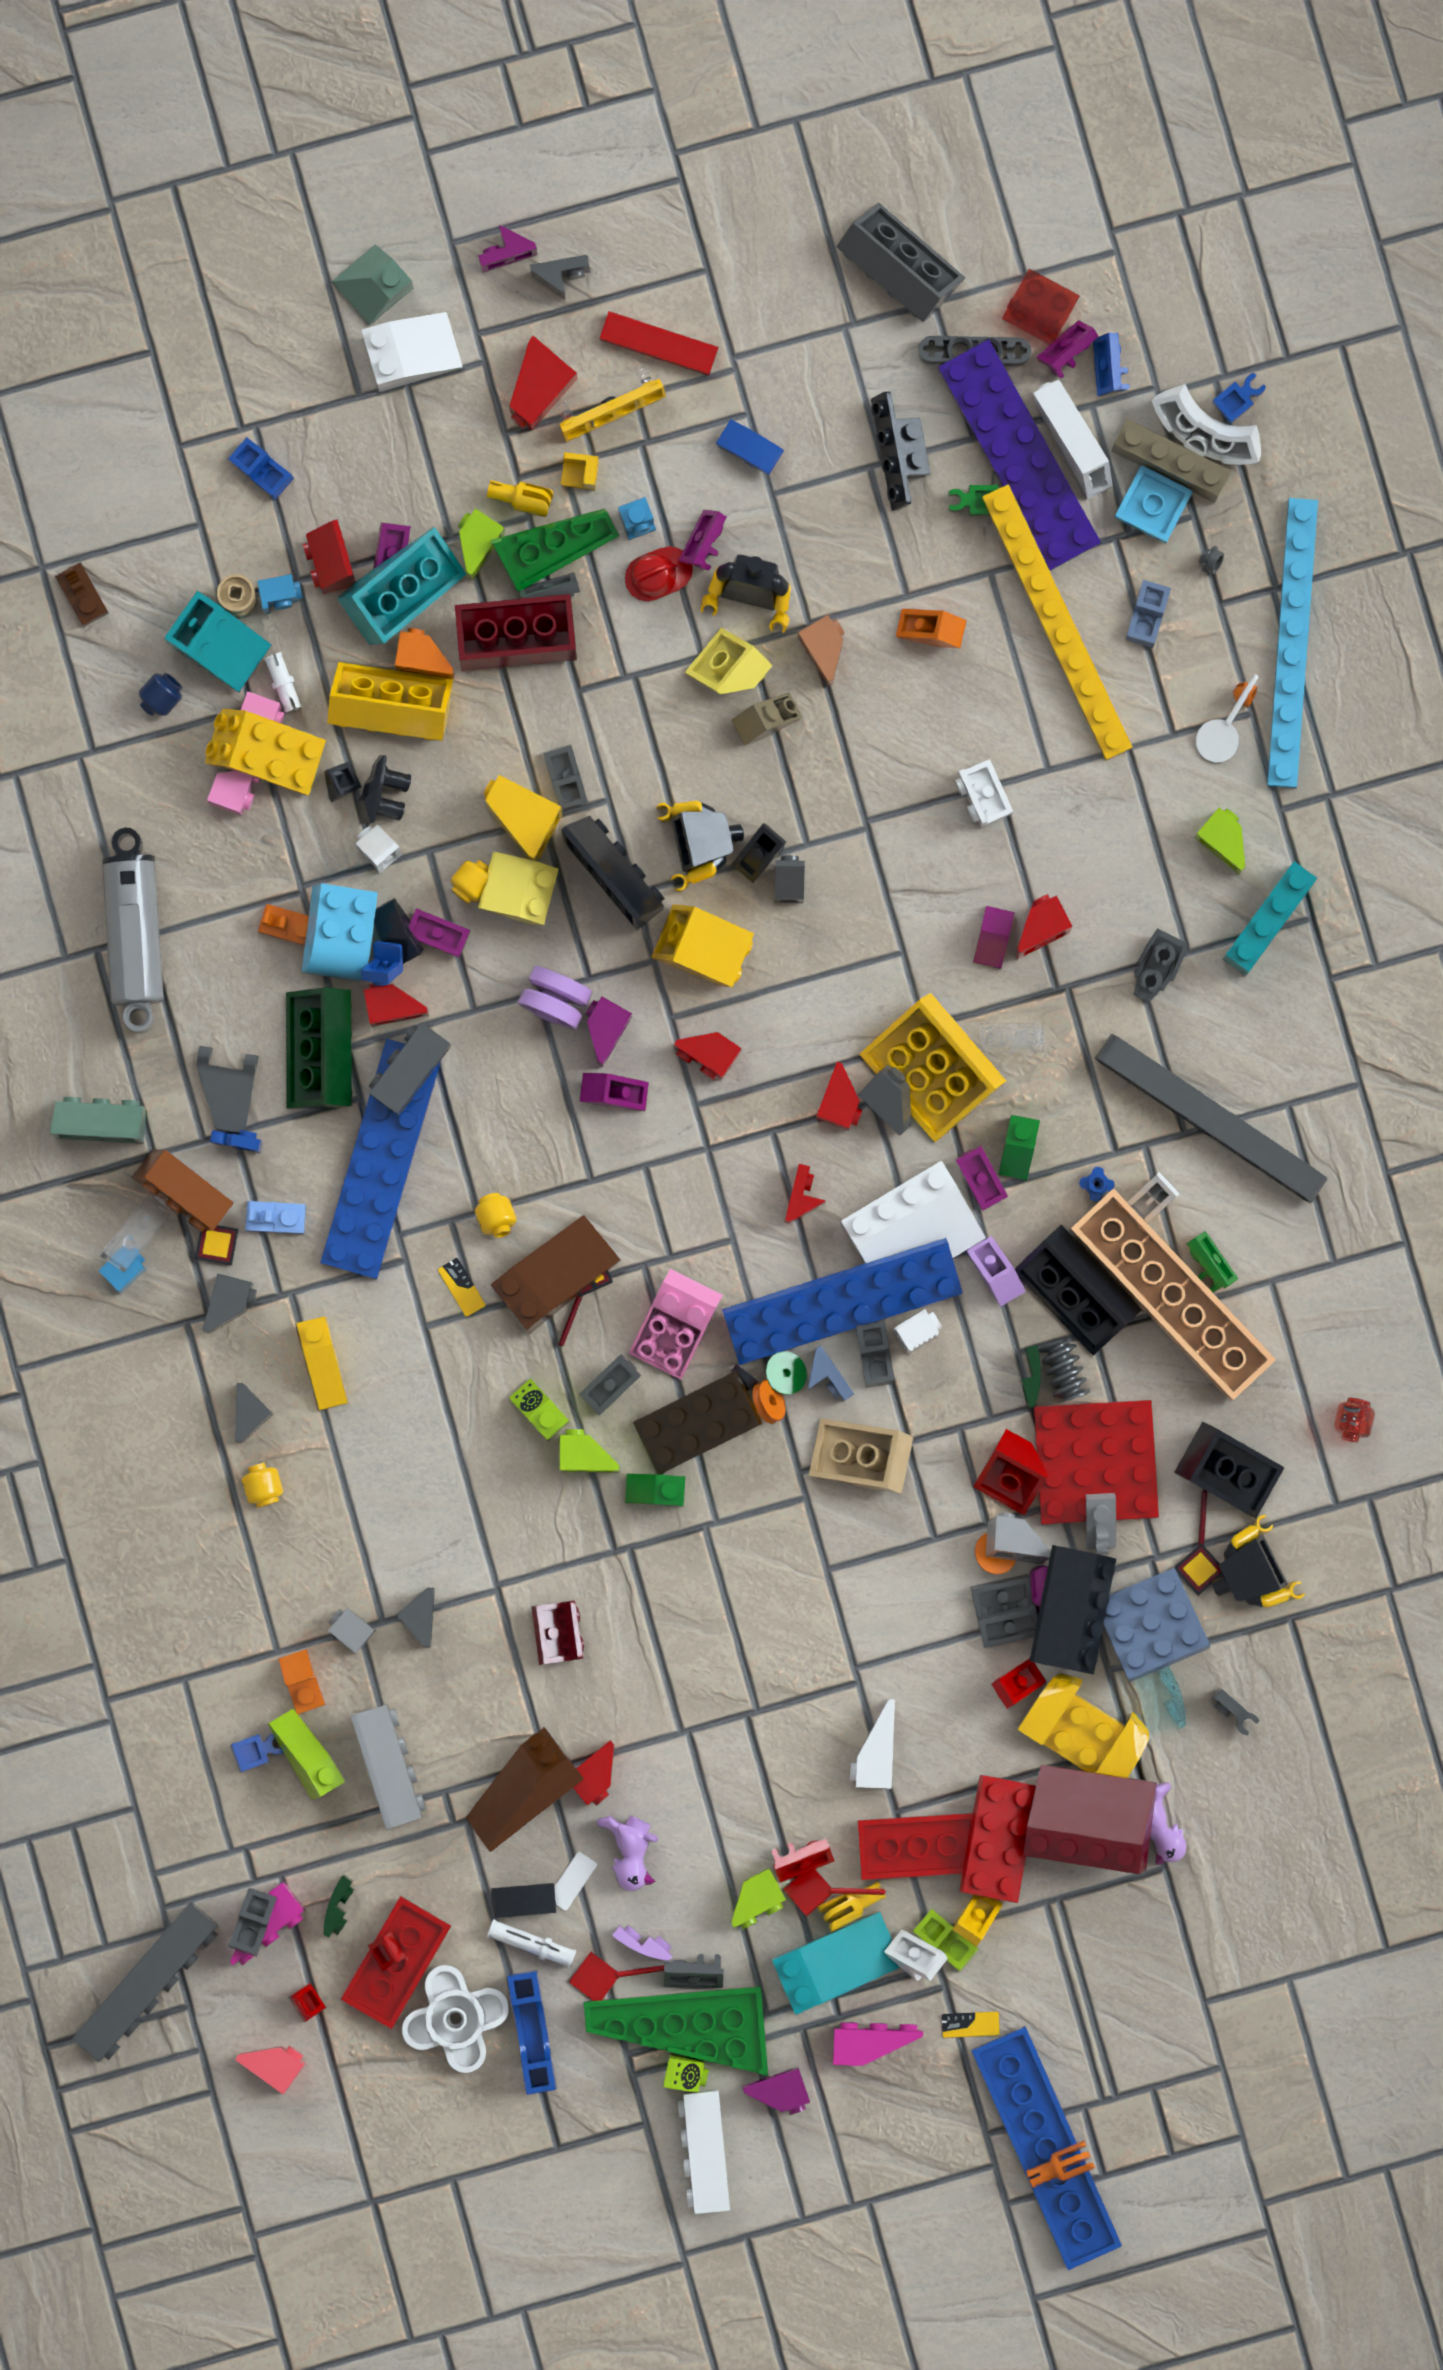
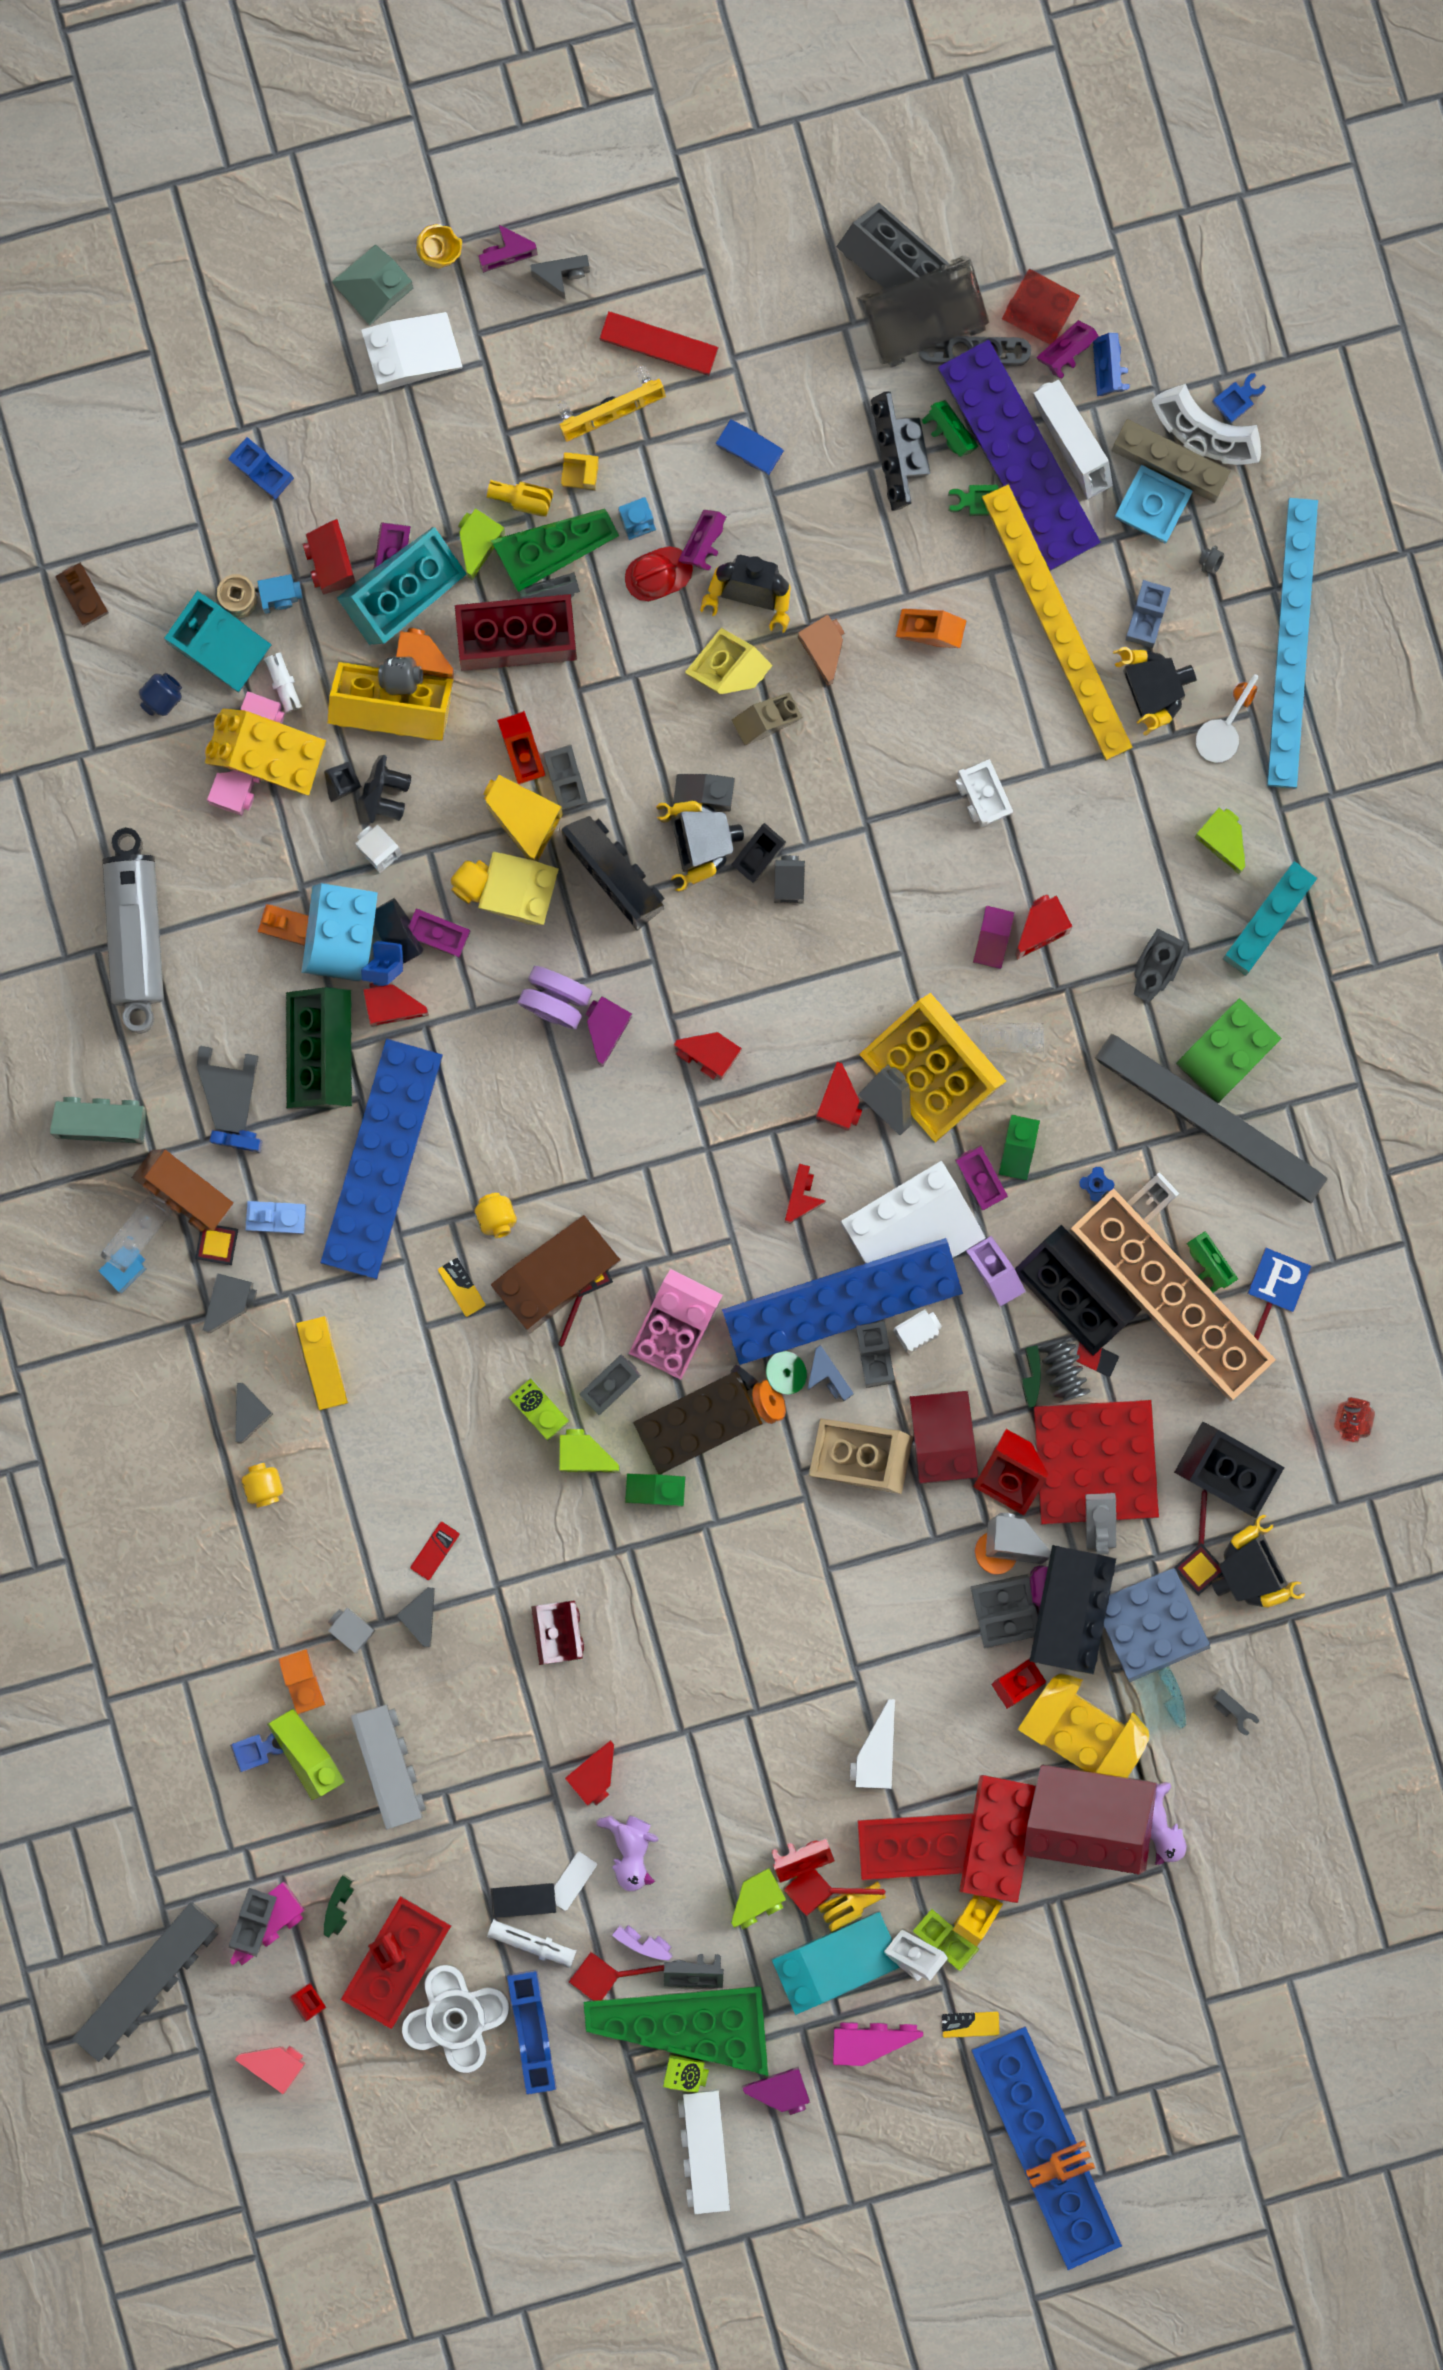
(400, 675): none -> dark grey head
(409, 1068): dark grey brick -> none
(435, 1550): none -> red sticker
(438, 246): none -> yellow hair
(521, 747): none -> red slope
(523, 1789): reddish brown slope -> none
(539, 384): red slope -> none
(614, 1091): magenta slope -> none
(703, 945): yellow slope -> none
(705, 789): none -> dark grey slope
(924, 311): none -> clear smoke windscreen
(943, 1437): none -> dark red slope
(951, 427): none -> green plate
(1102, 1361): none -> sticker
(1154, 685): none -> black torso
(1228, 1050): none -> bright green brick
(1278, 1282): none -> blue piece

